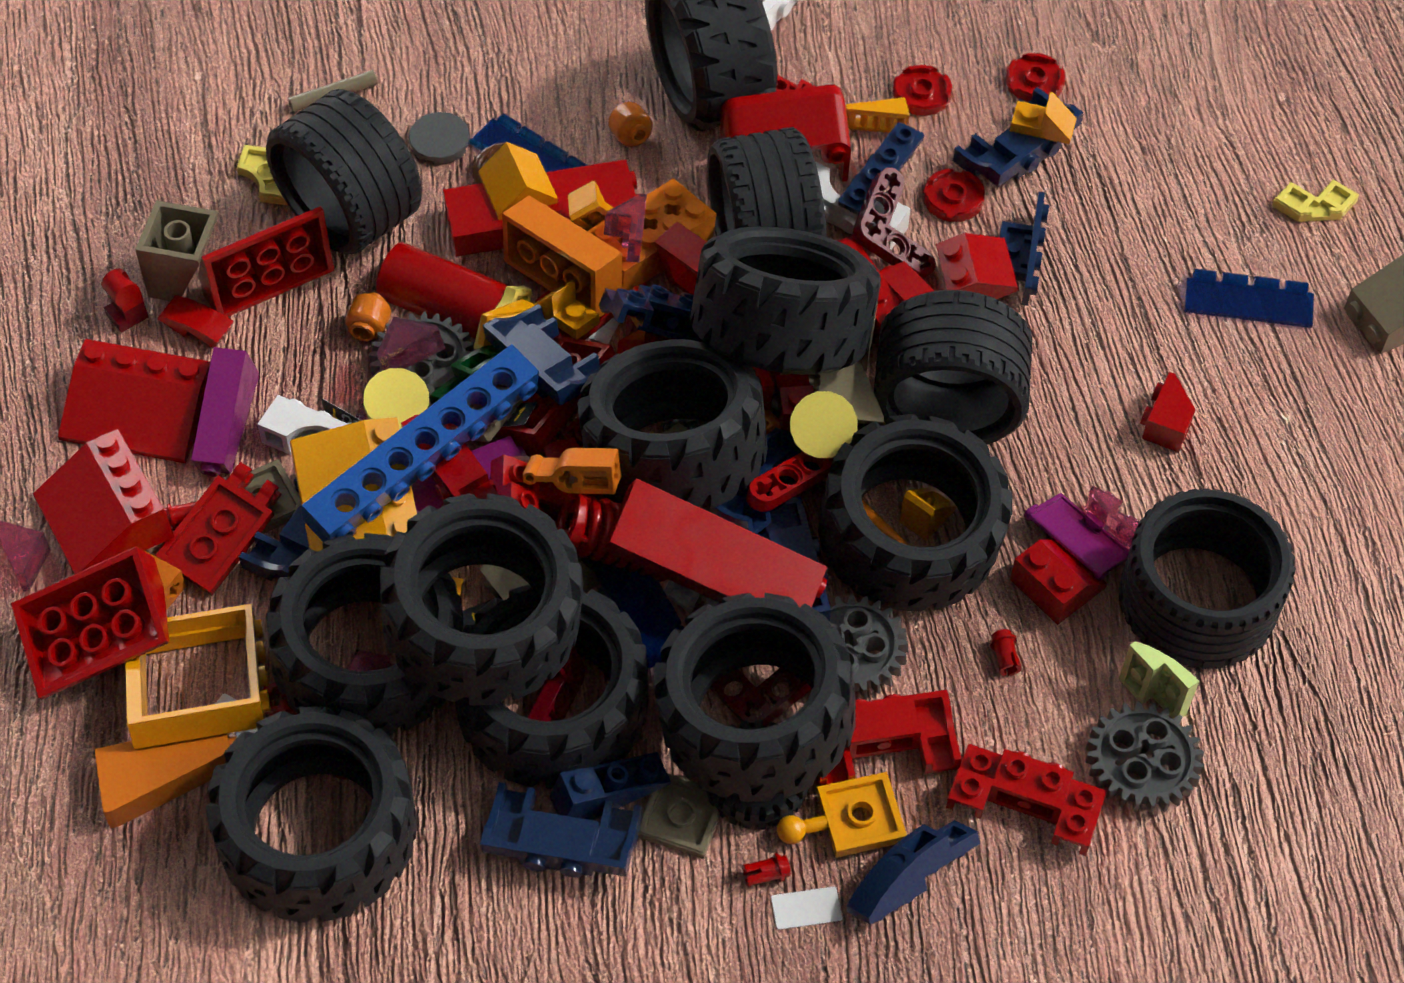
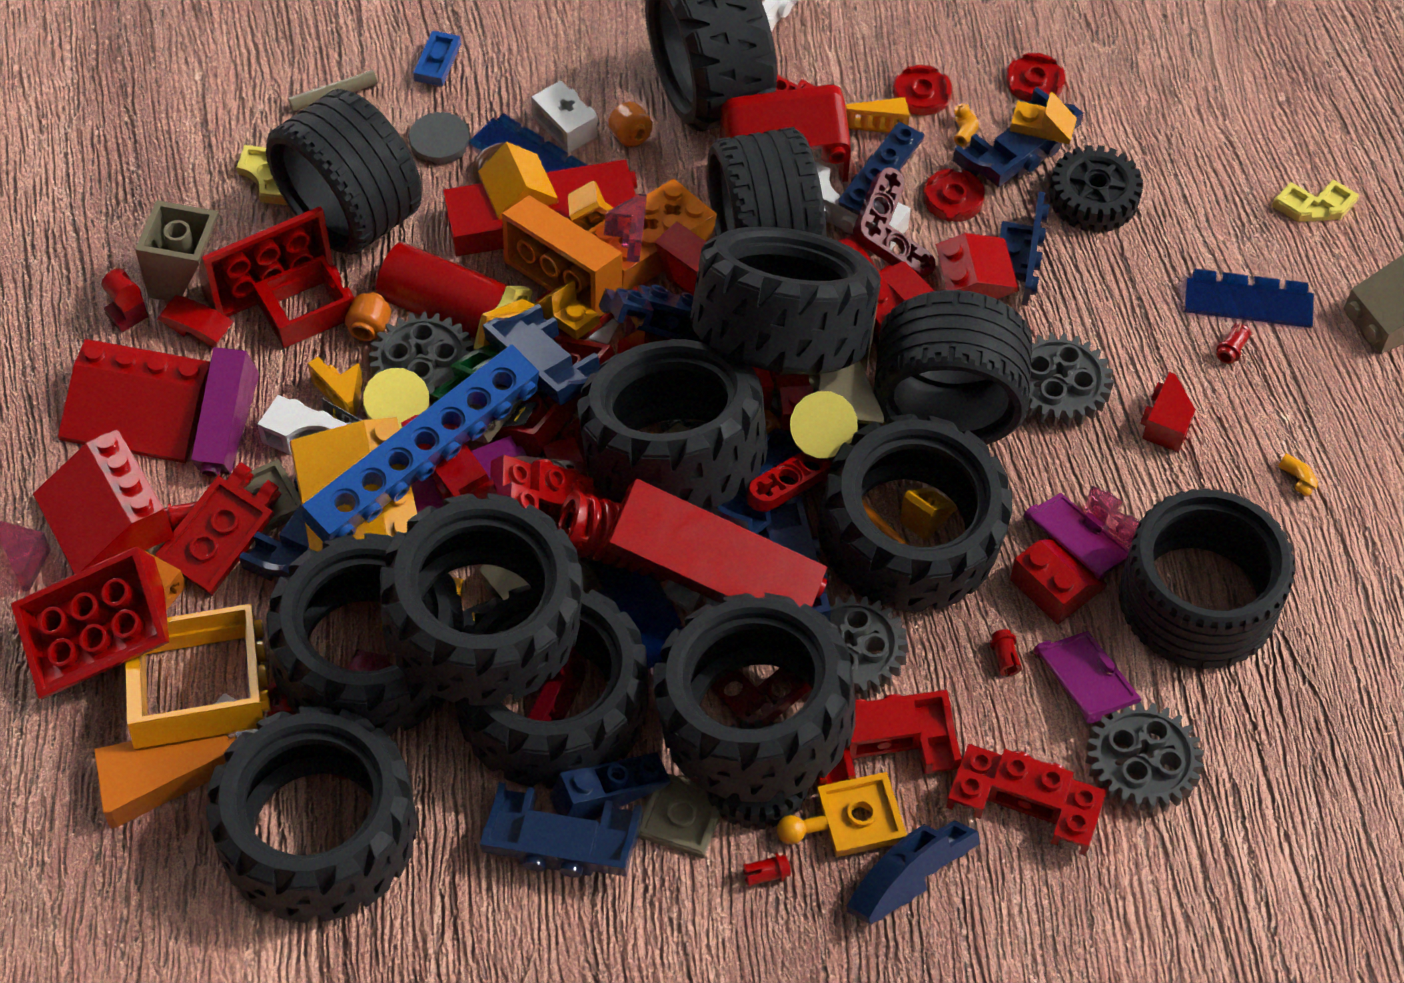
(294, 281): none -> red window
(340, 389): none -> light orange slope
(408, 343): clear pink slope -> none
(437, 58): none -> blue plate
(565, 116): none -> white brick
(577, 470): orange piece -> none
(806, 908): white sticker -> none
(967, 123): none -> light orange arm
(1062, 370): none -> dark grey gear
(1082, 671): none -> magenta door
(1095, 188): none -> black wheel
(1156, 675): yellowish green slope -> none
(1230, 349): none -> red pin
(1302, 471): none -> light orange arm

